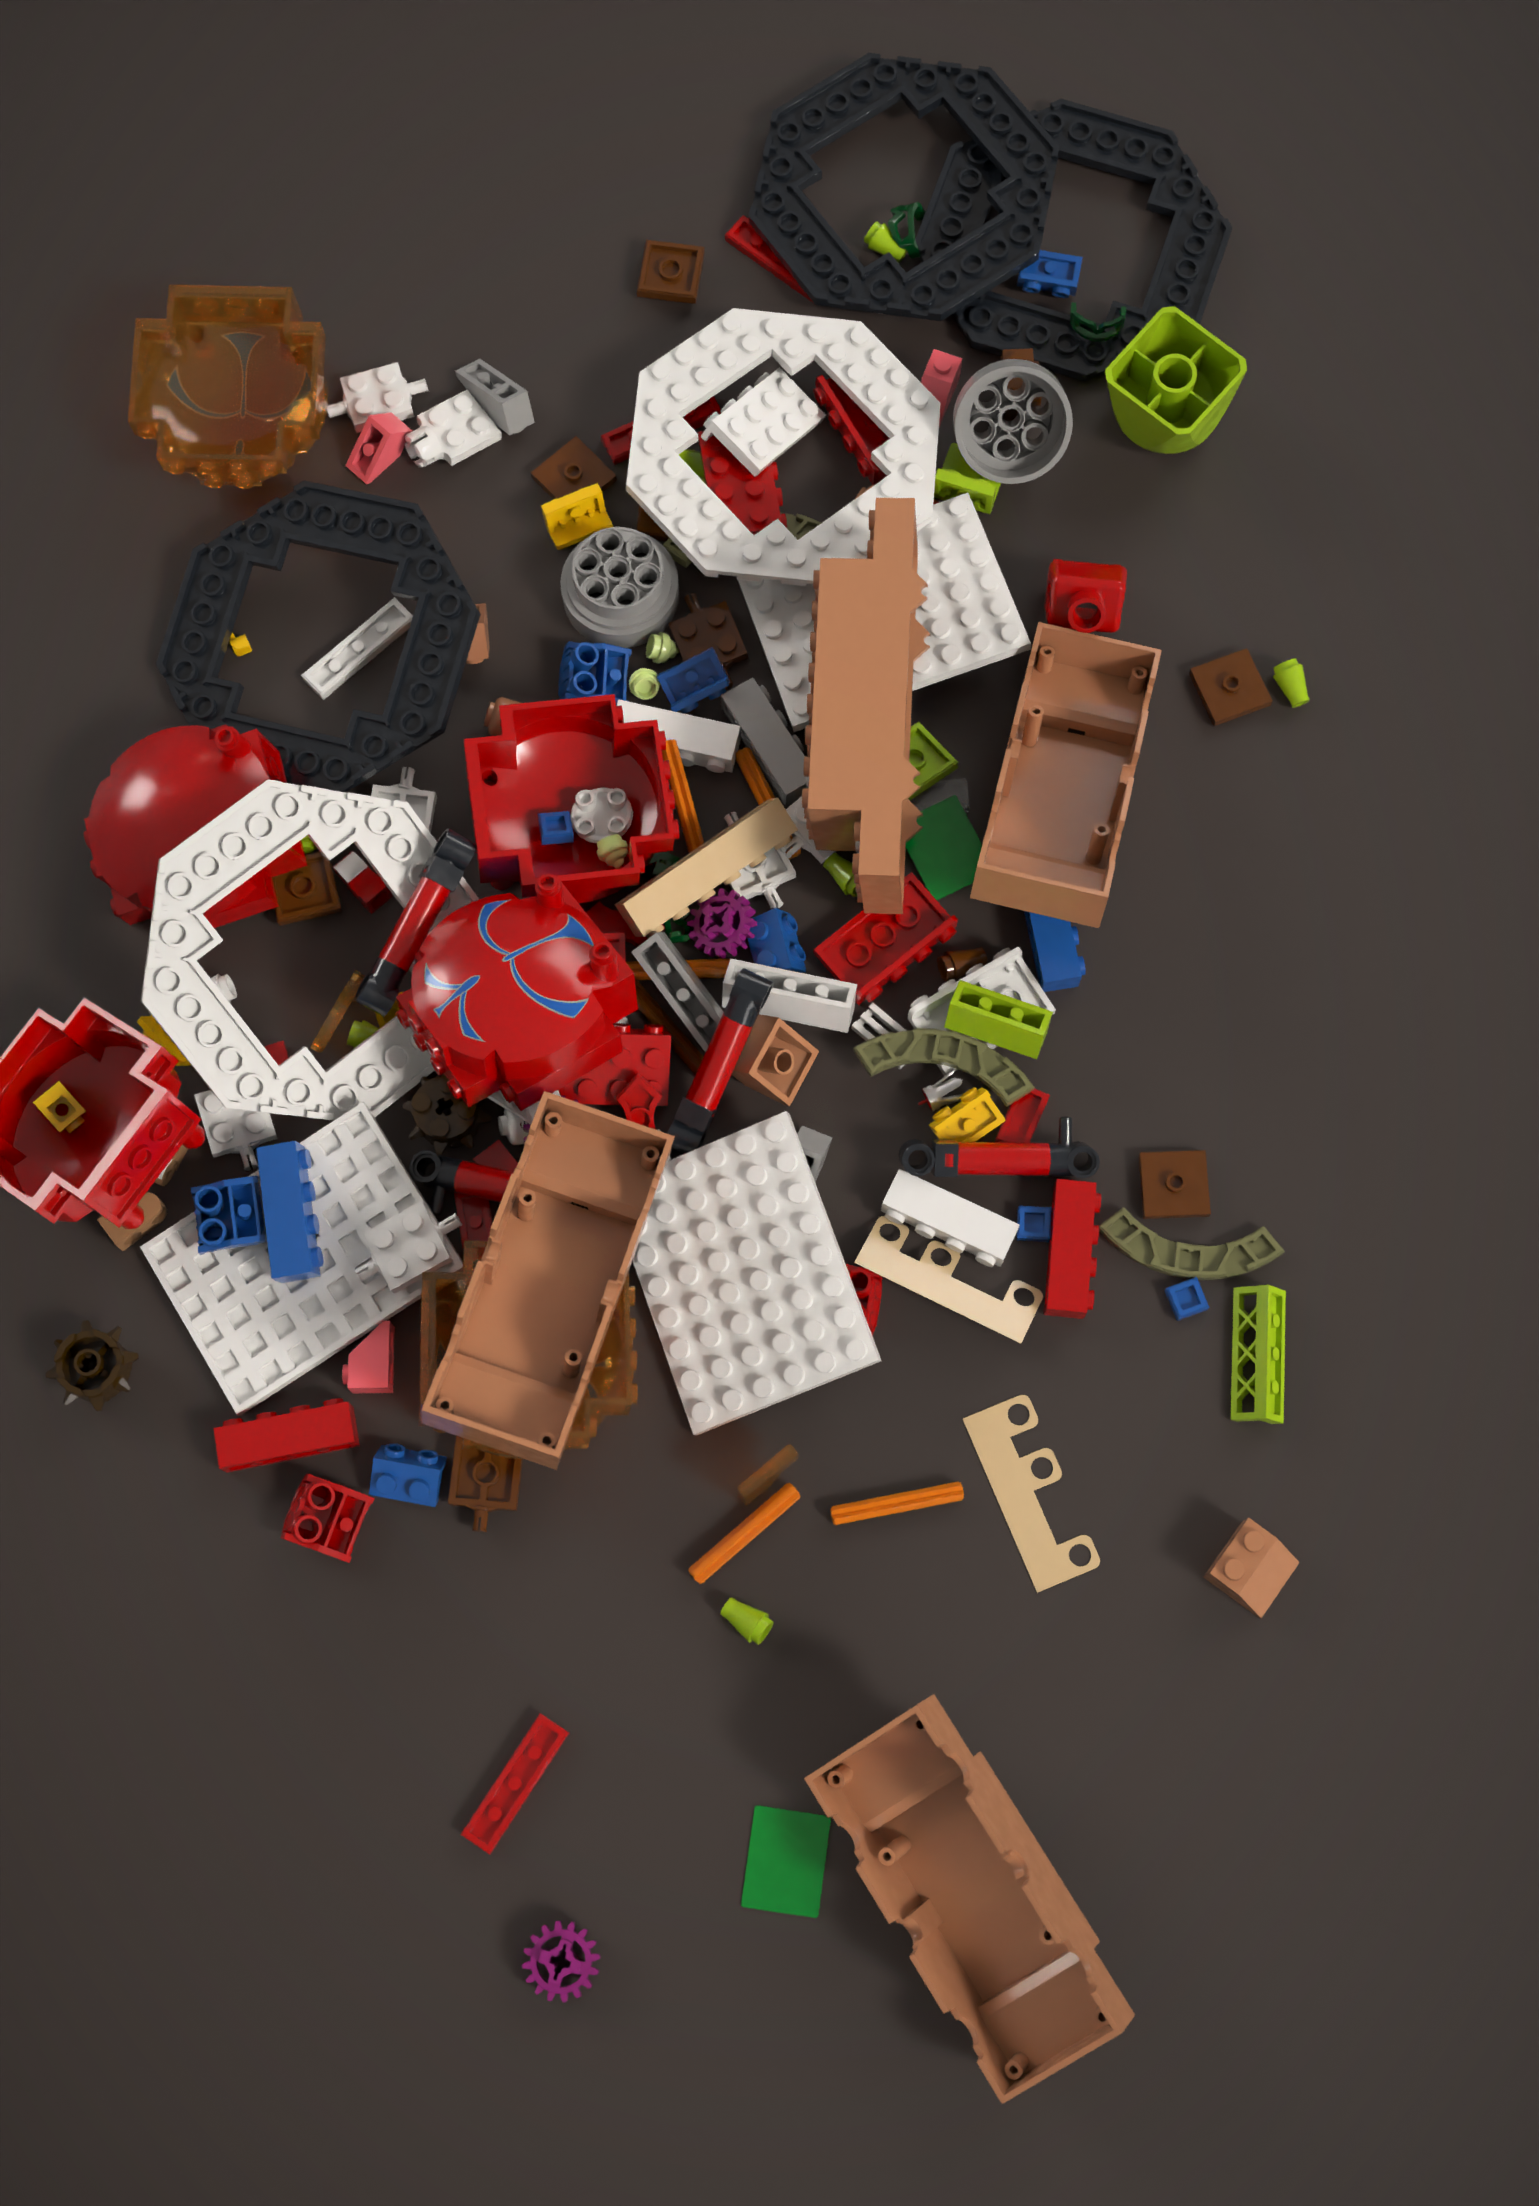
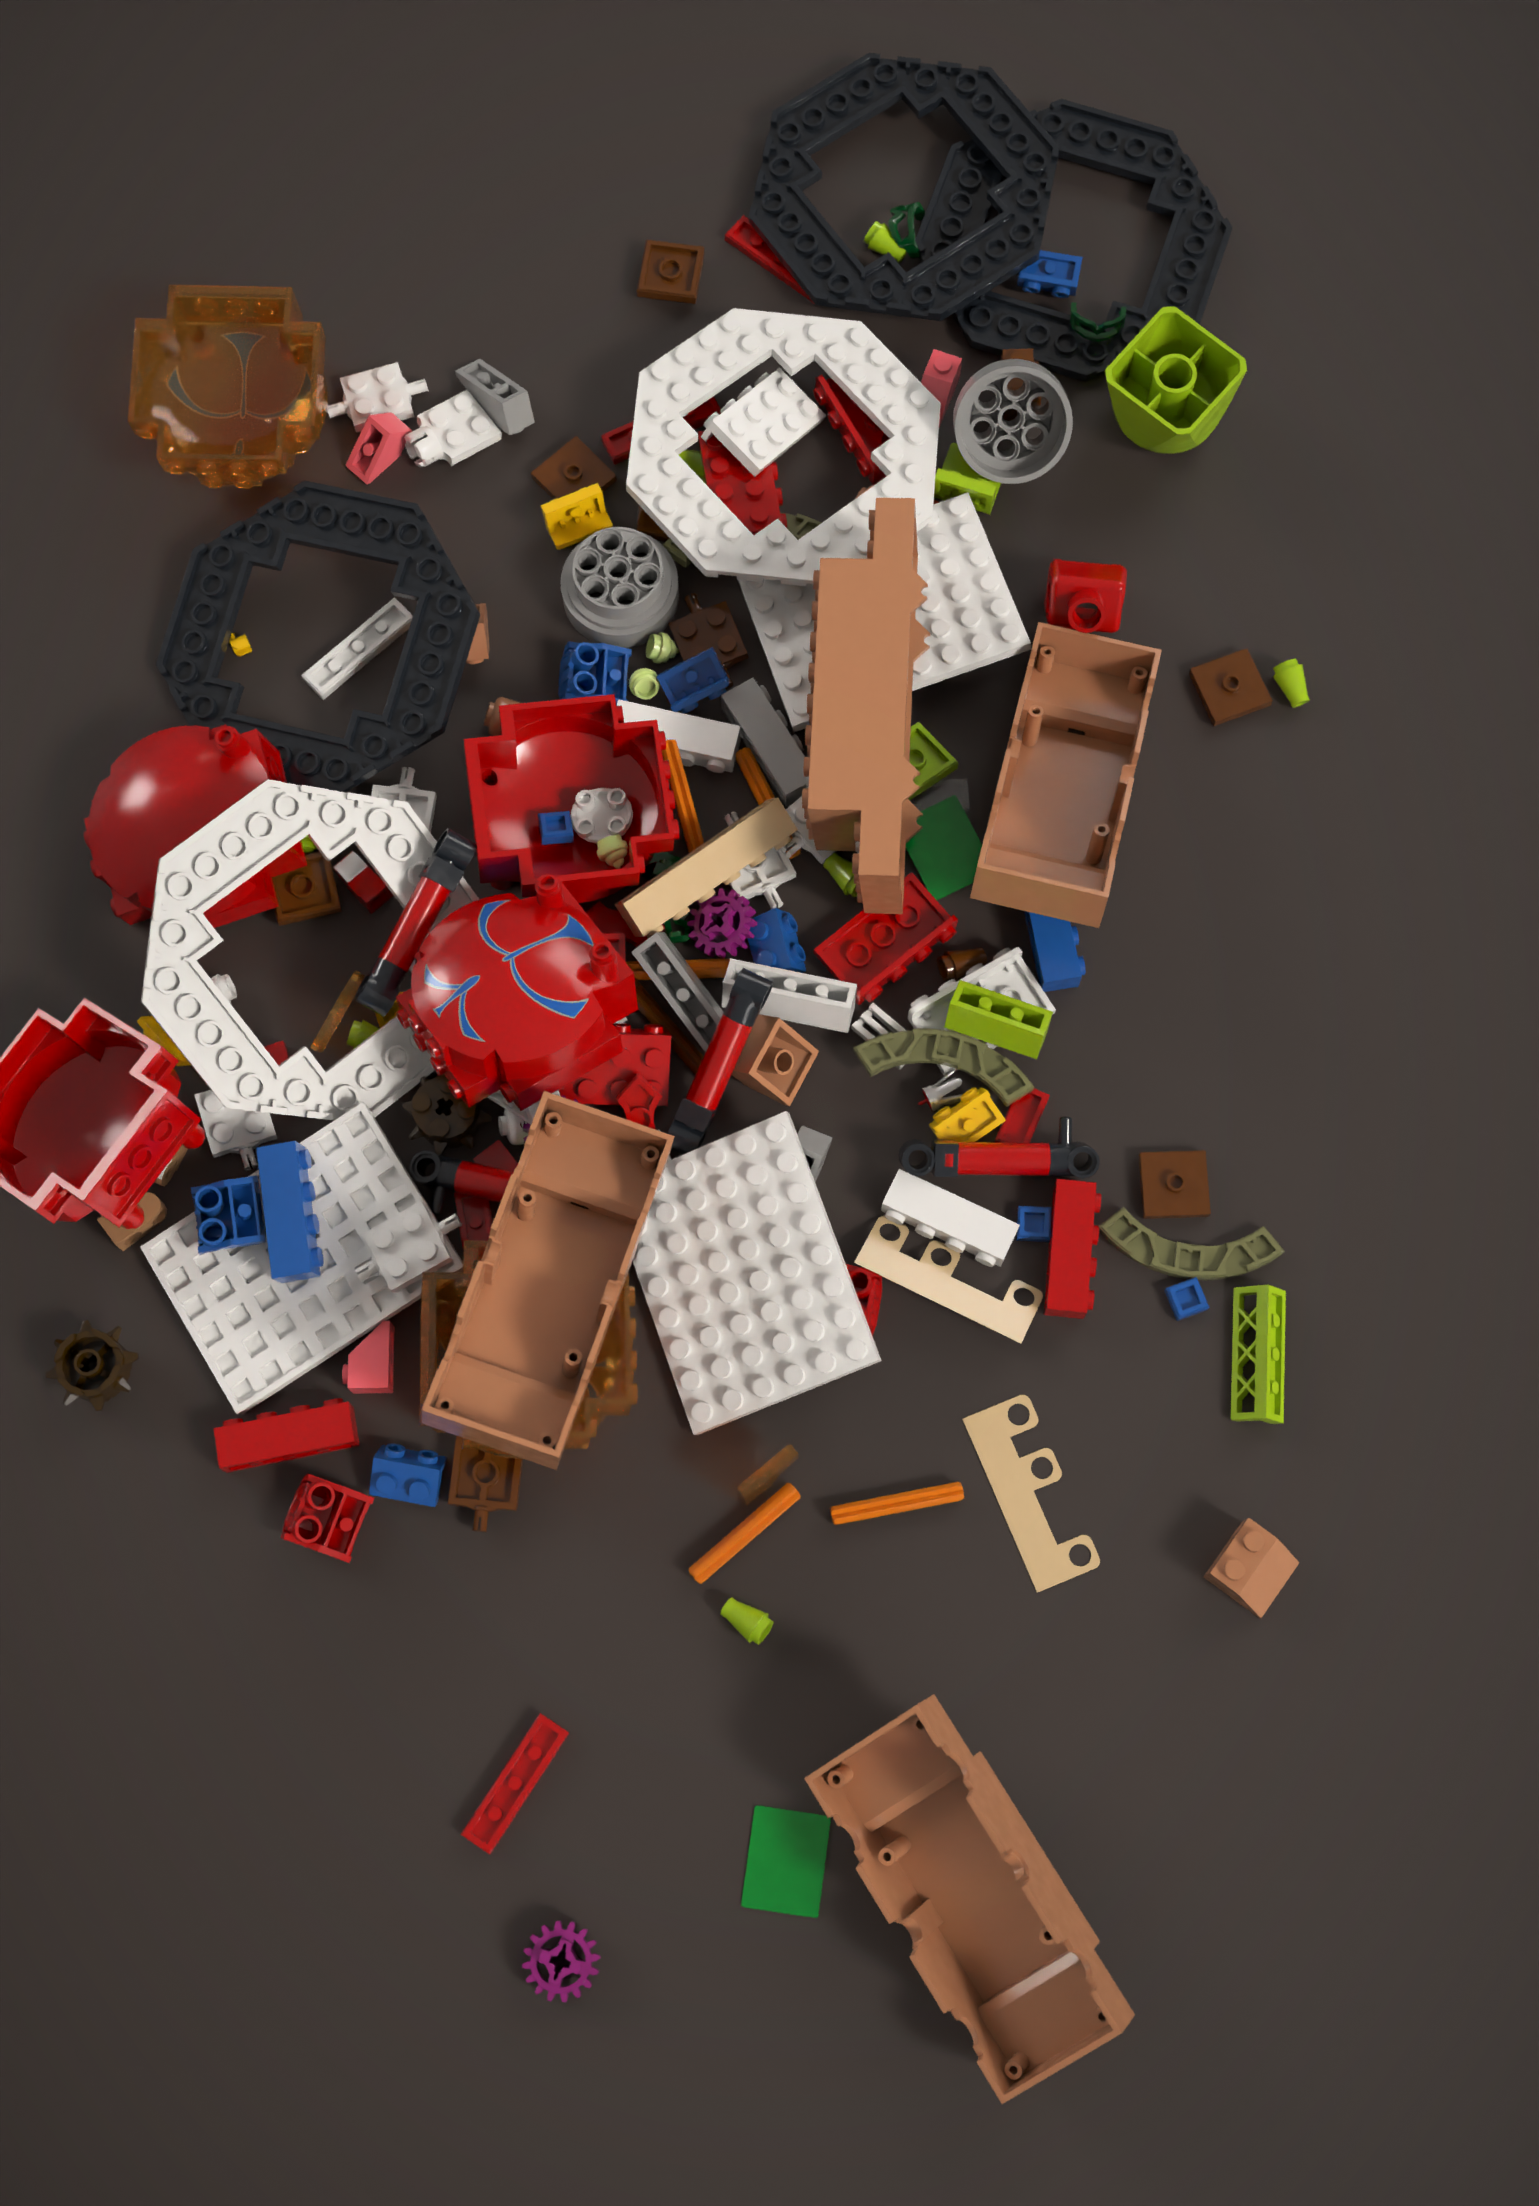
(59, 1095): yellow brick -> none

